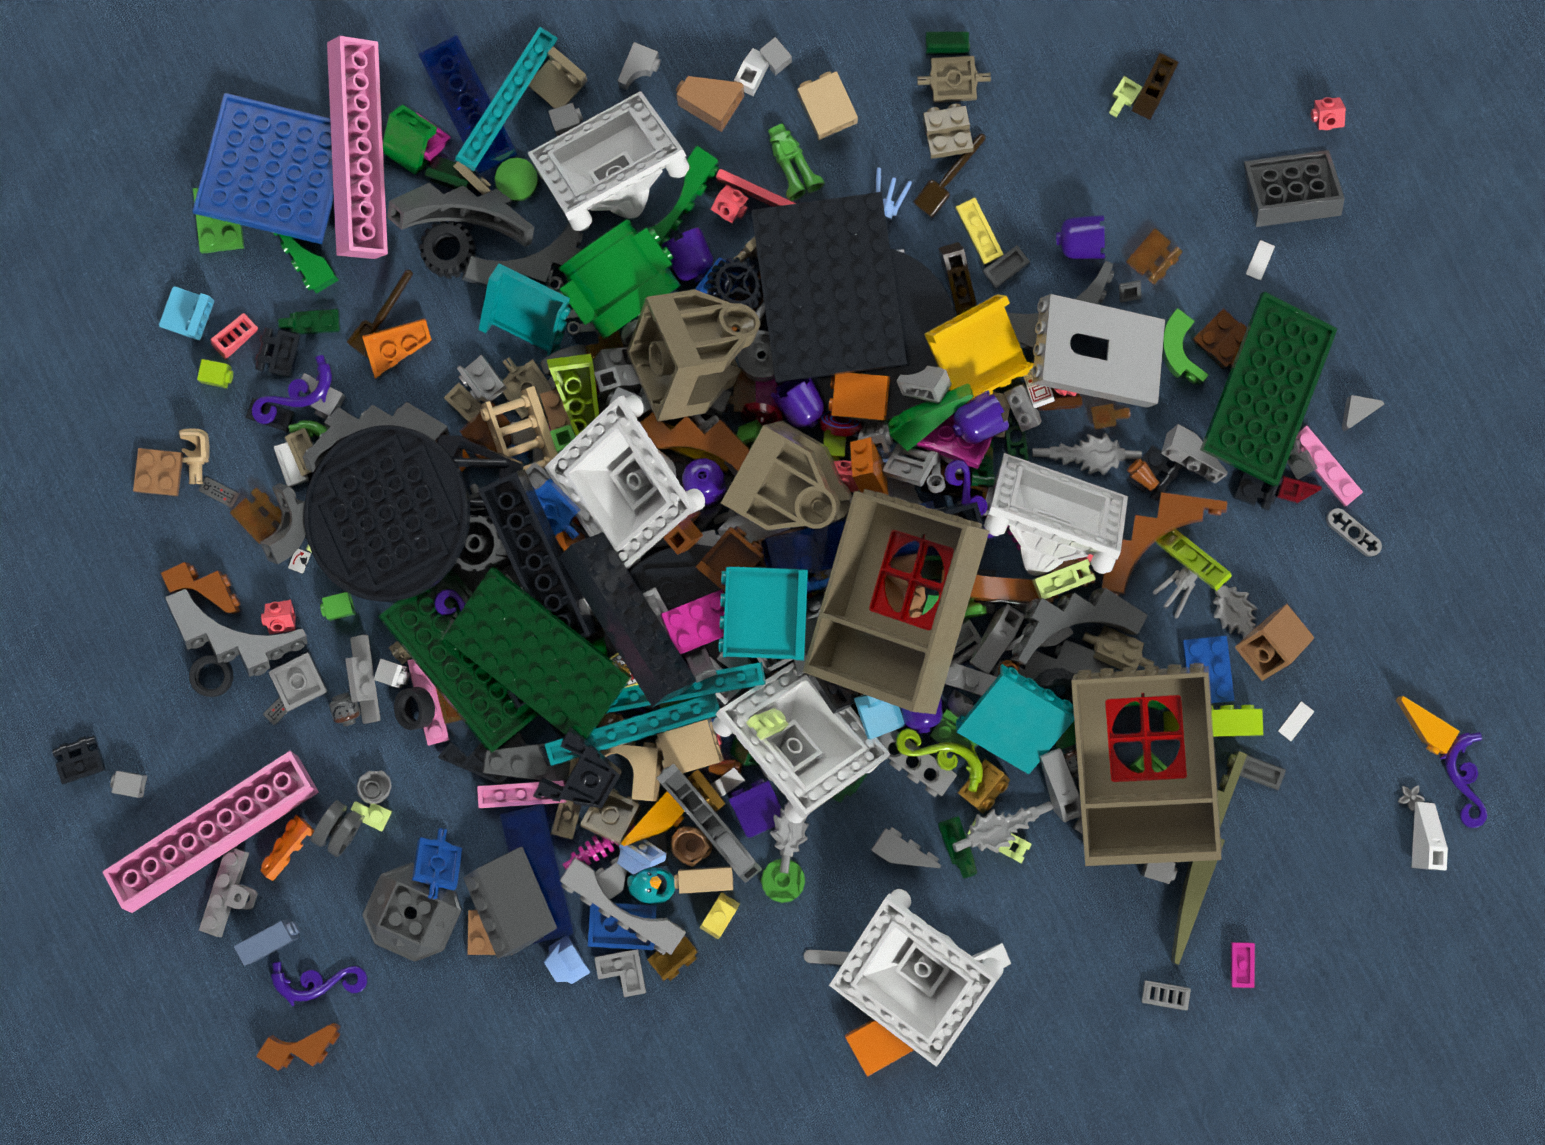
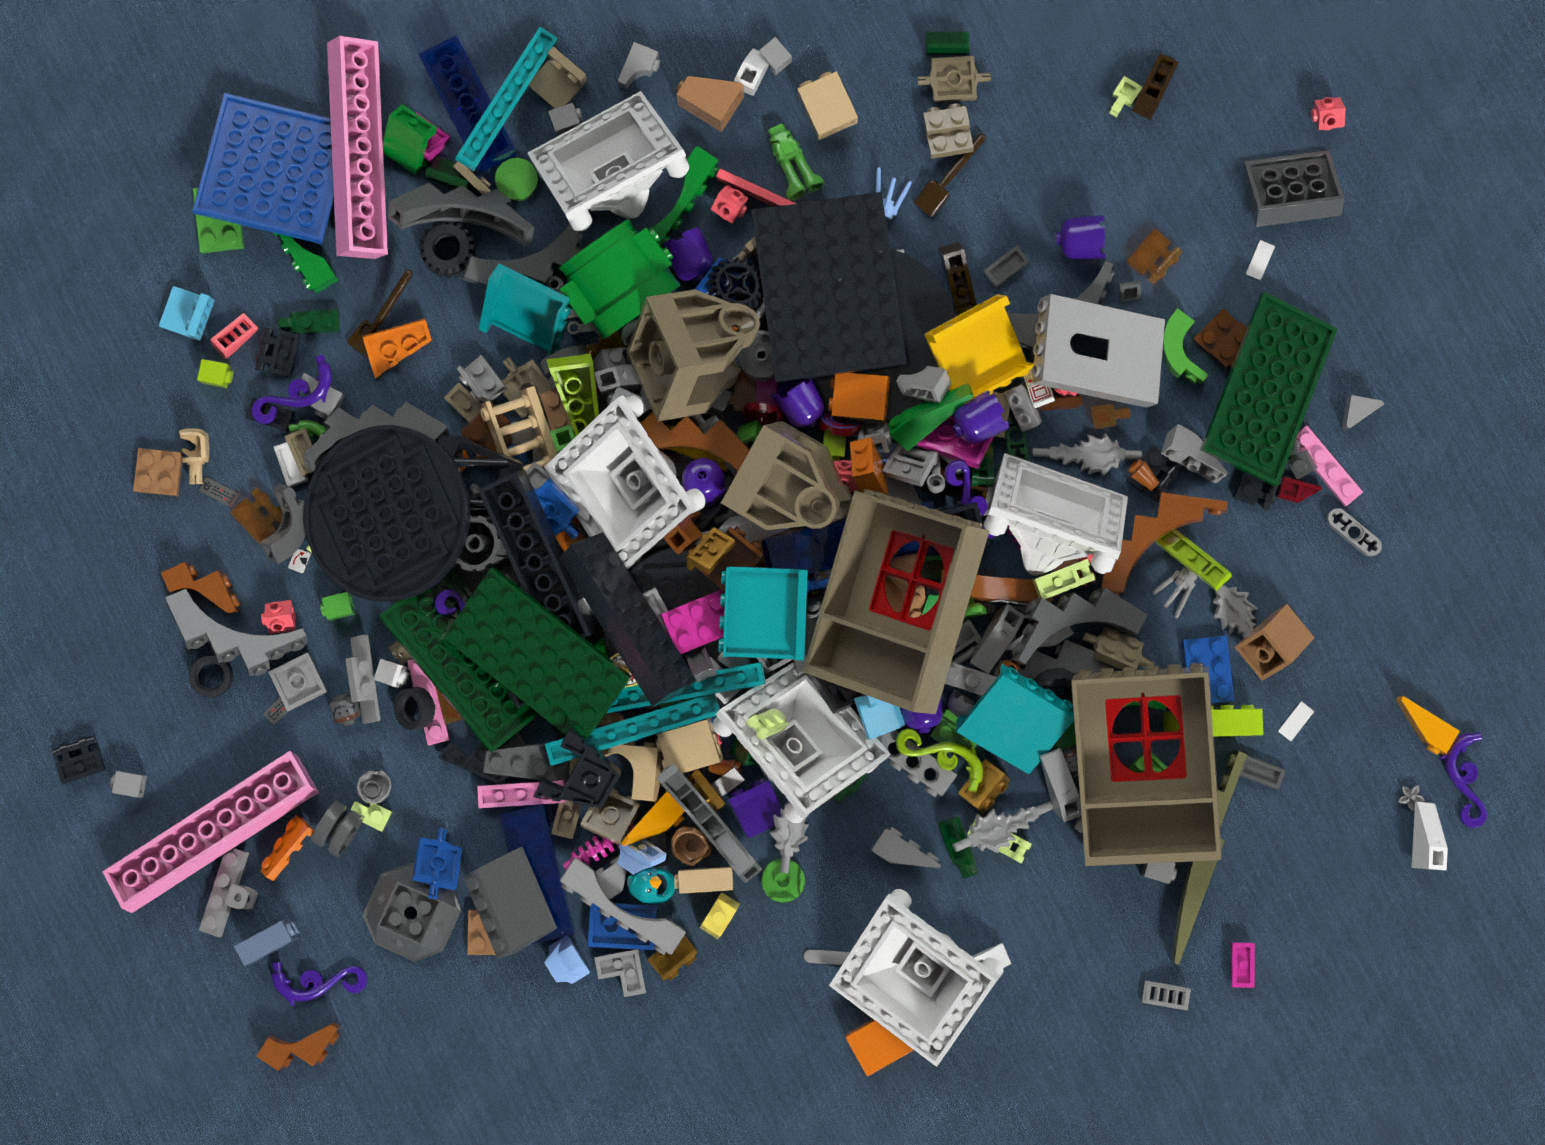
(710, 551): none -> pearl gold bracket
(979, 231): light yellow tile -> none

